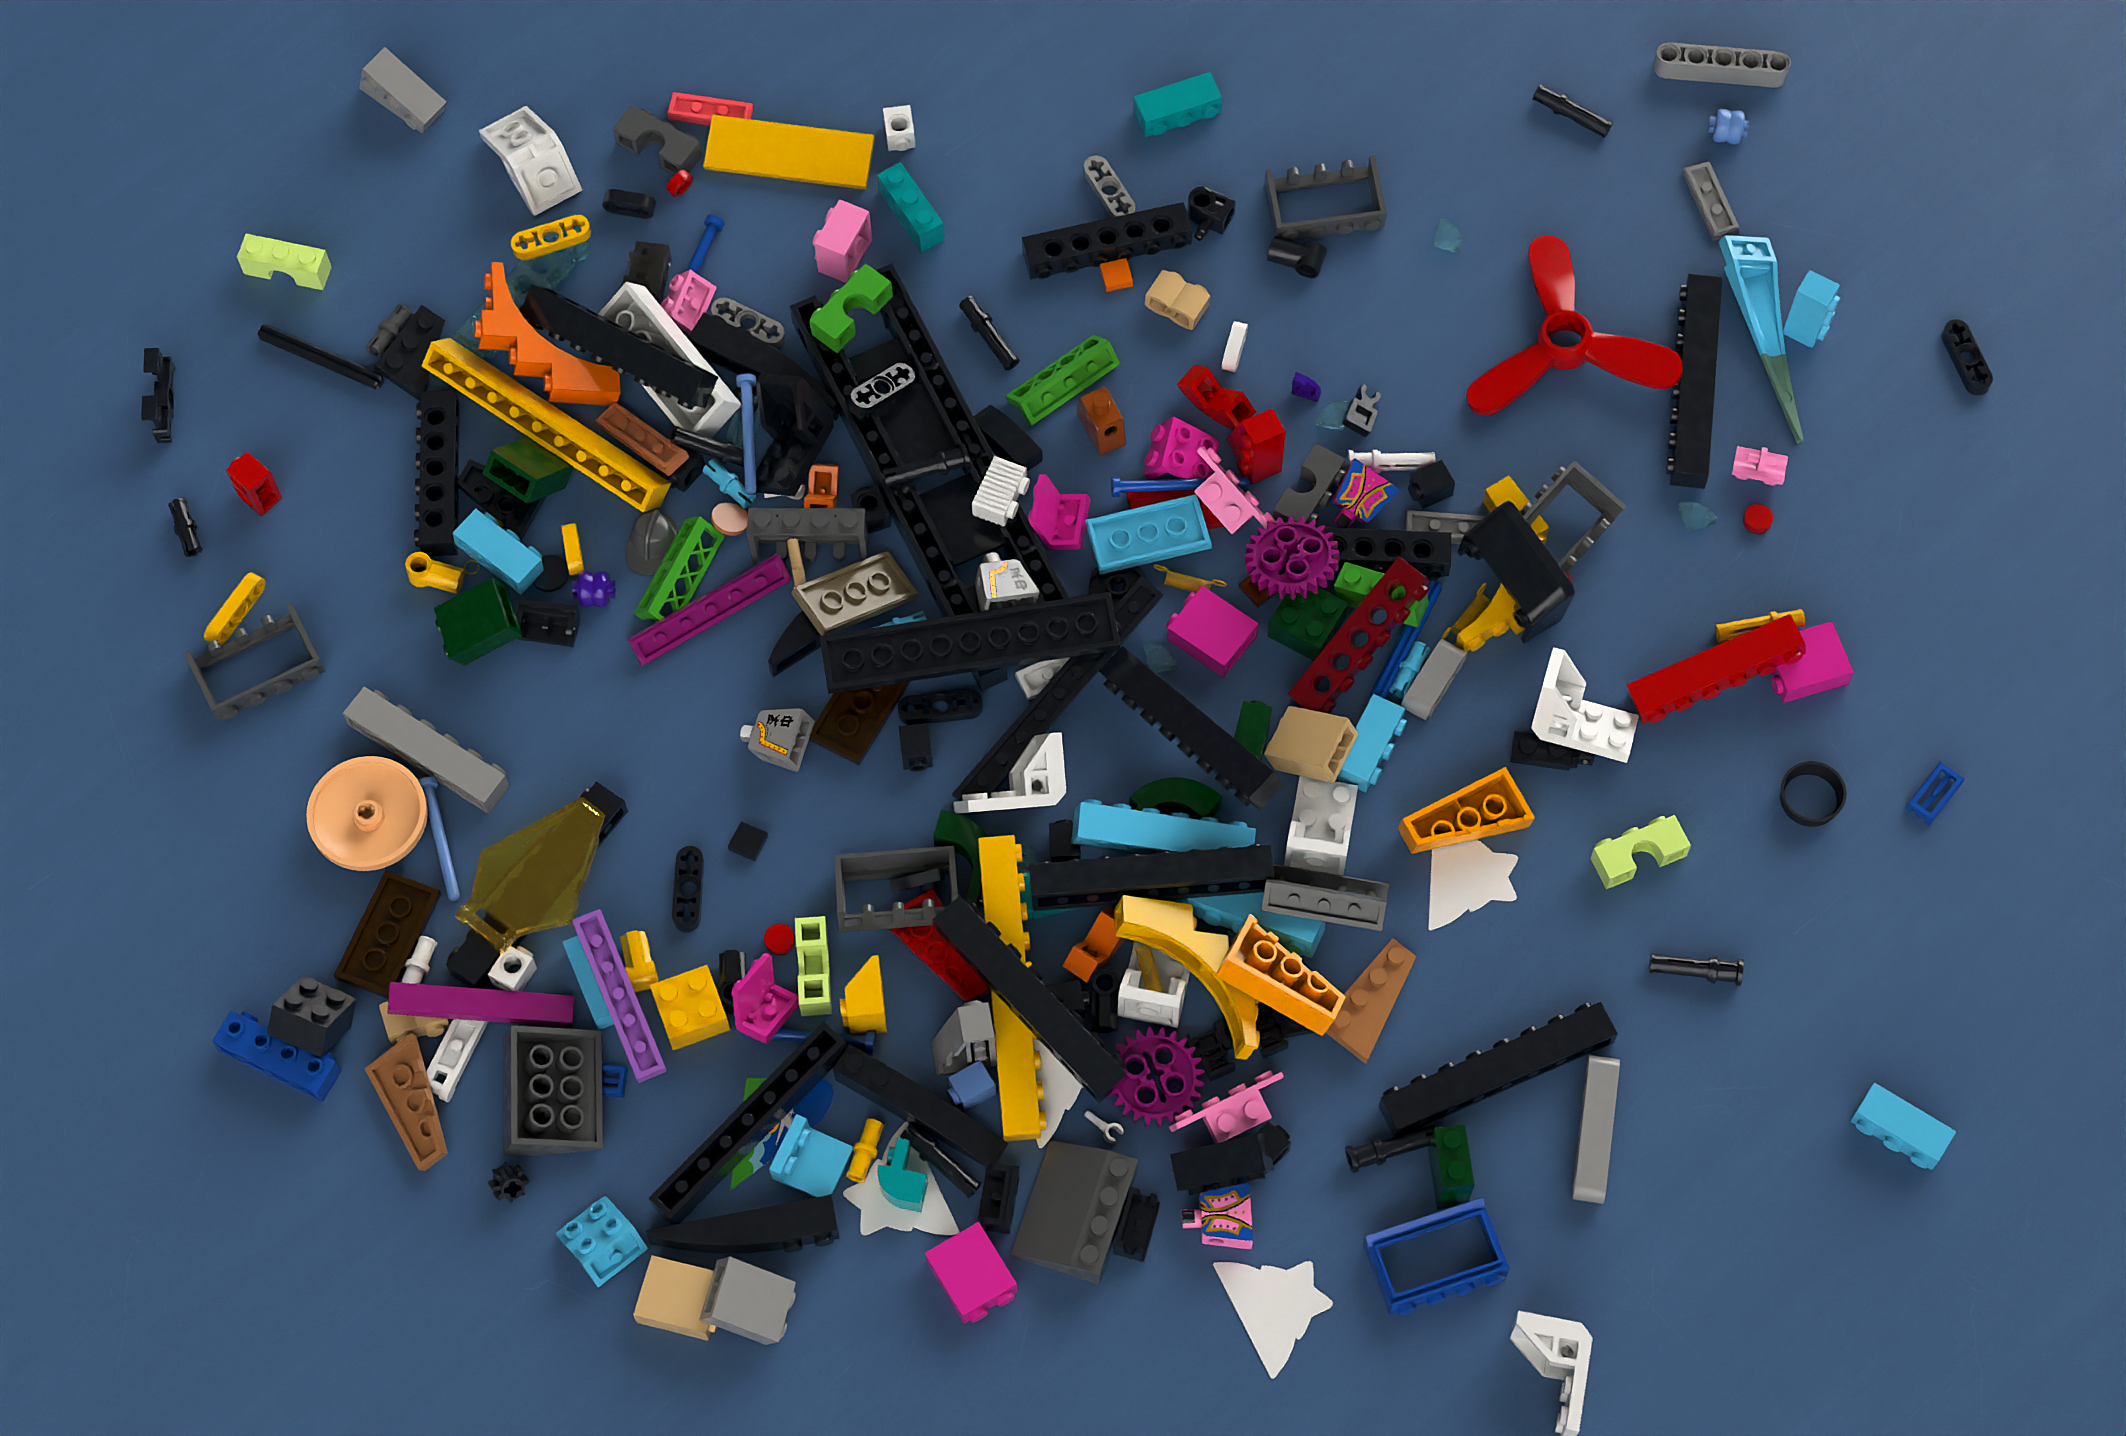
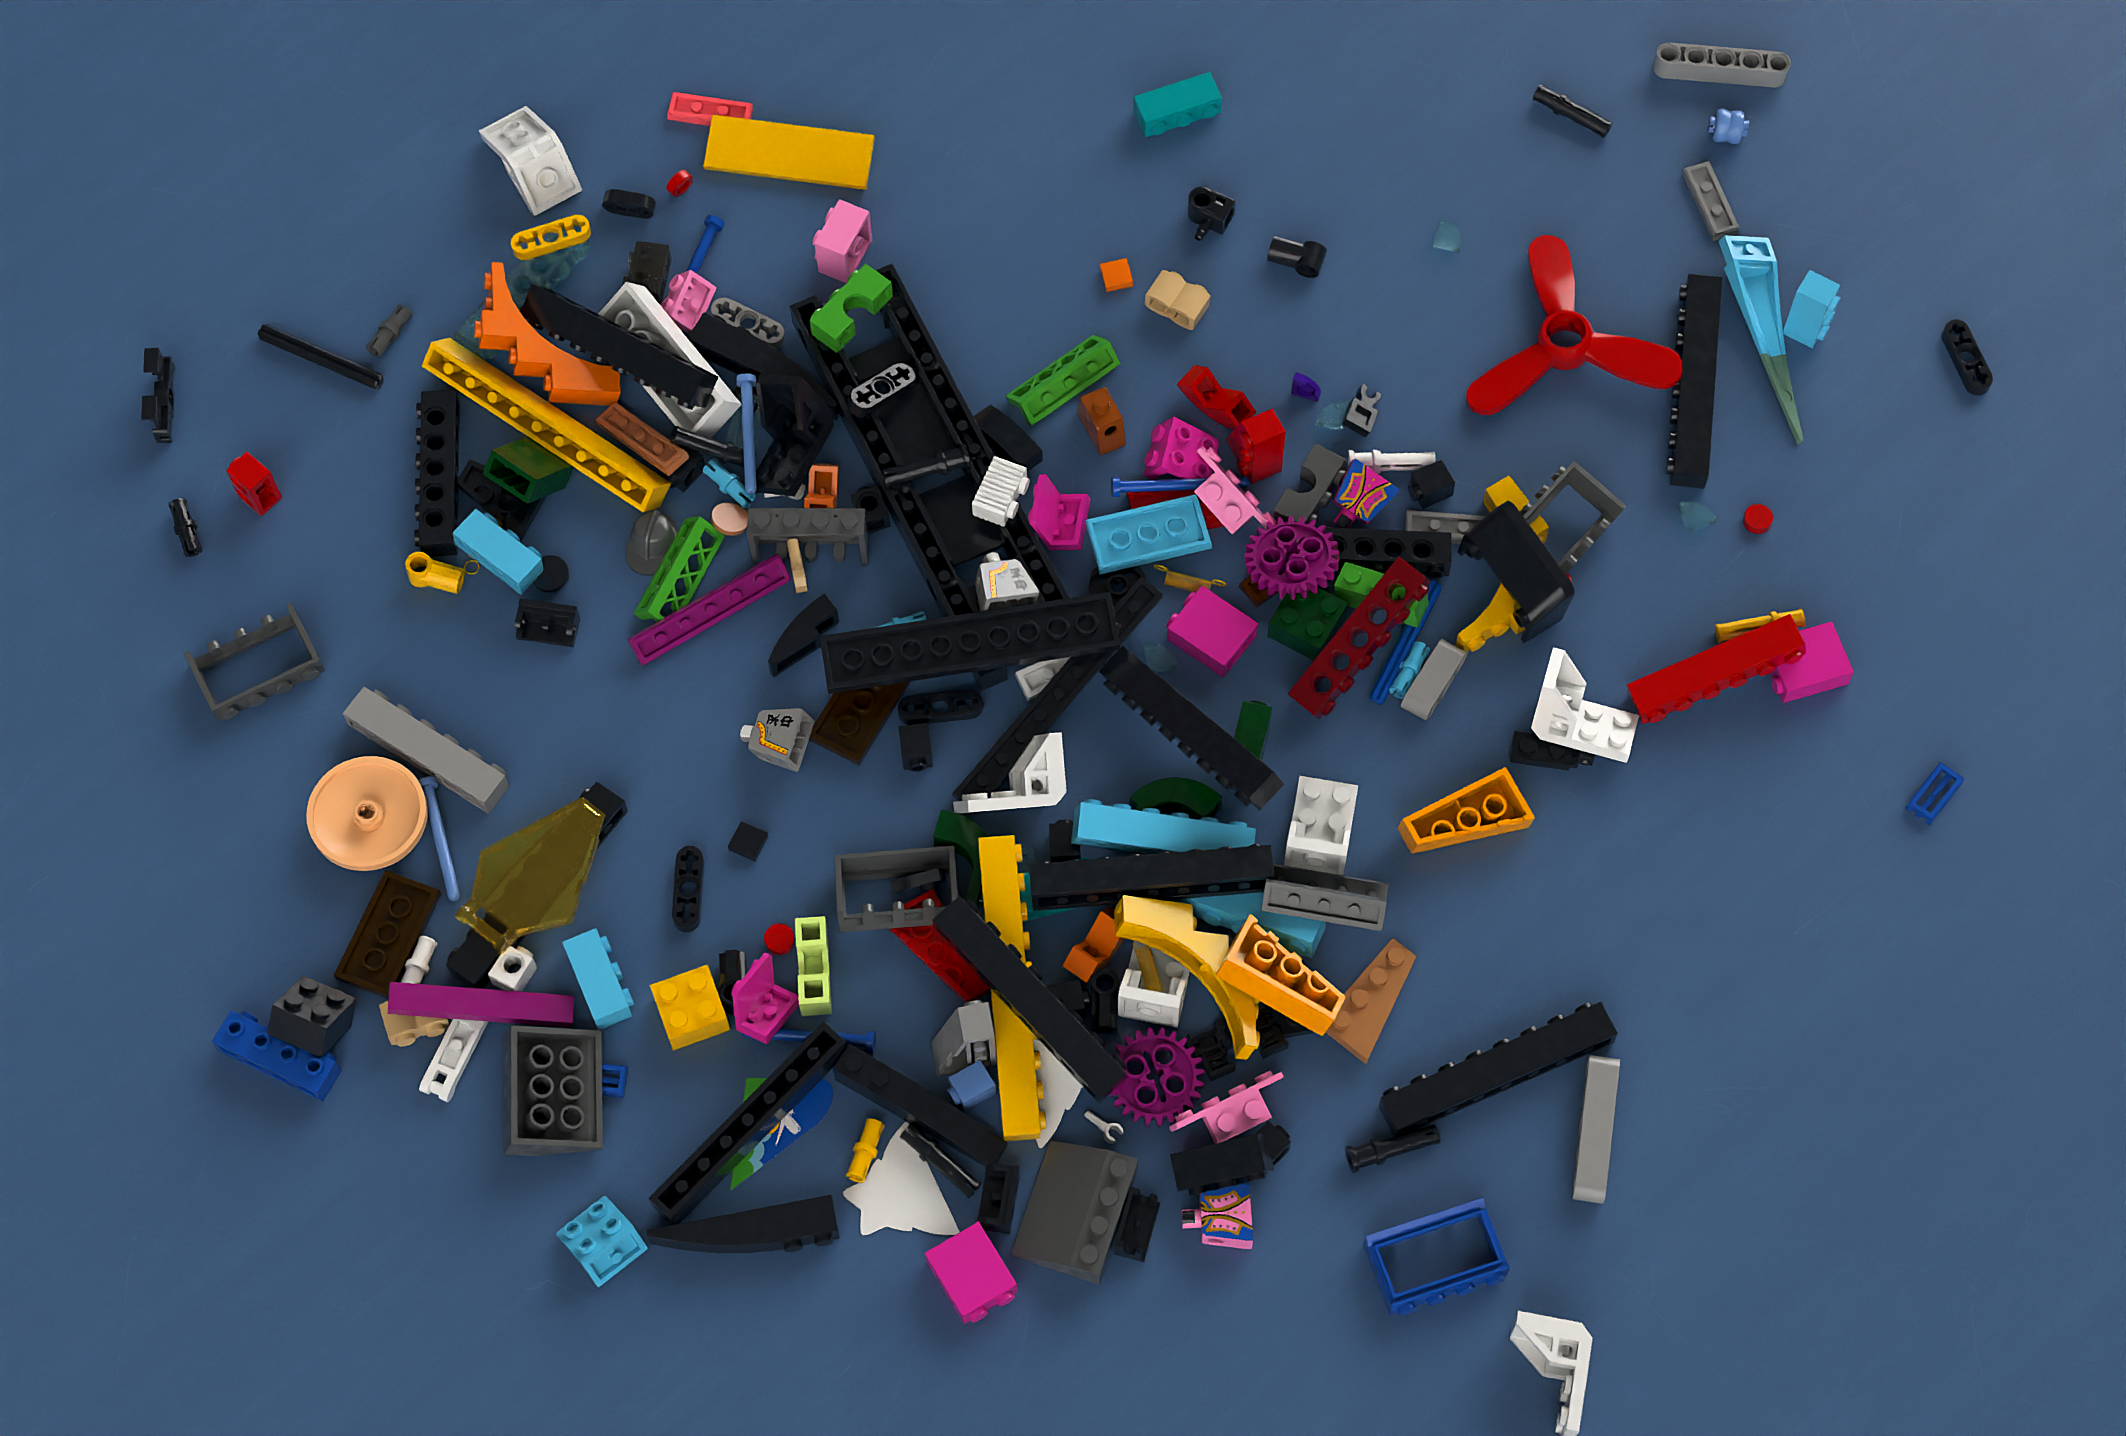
(235, 608): yellow beam -> none
(263, 255): yellowish green arch -> none
(401, 91): light grey wedge -> none
(405, 355): black wing -> none
(407, 1096): medium nougat wing -> none
(477, 622): dark green brick -> none
(508, 1182): black gear -> none
(572, 549): yellow beam -> none
(594, 589): dark purple piece -> none
(619, 996): medium lavender plate -> none
(638, 961): yellow piece -> none
(640, 129): dark grey arch -> none
(674, 1298): tan brick -> none
(748, 1301): light grey brick -> none
(810, 1160): medium azure bracket -> none
(854, 593): dark tan tile -> none
(864, 1000): yellow slope -> none
(895, 119): white brick -> none
(899, 1186): teal brick -> none
(910, 207): teal brick -> none
(982, 323): black pin -> none
(1108, 178): light grey beam -> none
(1116, 230): black brick -> none
(1234, 346): white beam -> none
(1273, 1306): white sticker -> none
(1311, 744): tan brick -> none
(1339, 224): dark grey window -> none
(1374, 743): medium azure brick -> none
(1450, 1166): dark green brick -> none
(1467, 878): white sticker -> none
(1470, 613): yellow piece -> none
(1661, 839): yellowish green arch -> none
(1711, 969): black pin -> none
(1759, 465): bright pink hips -> none
(1821, 770): black tyre -> none
(1903, 1127): medium azure brick -> none

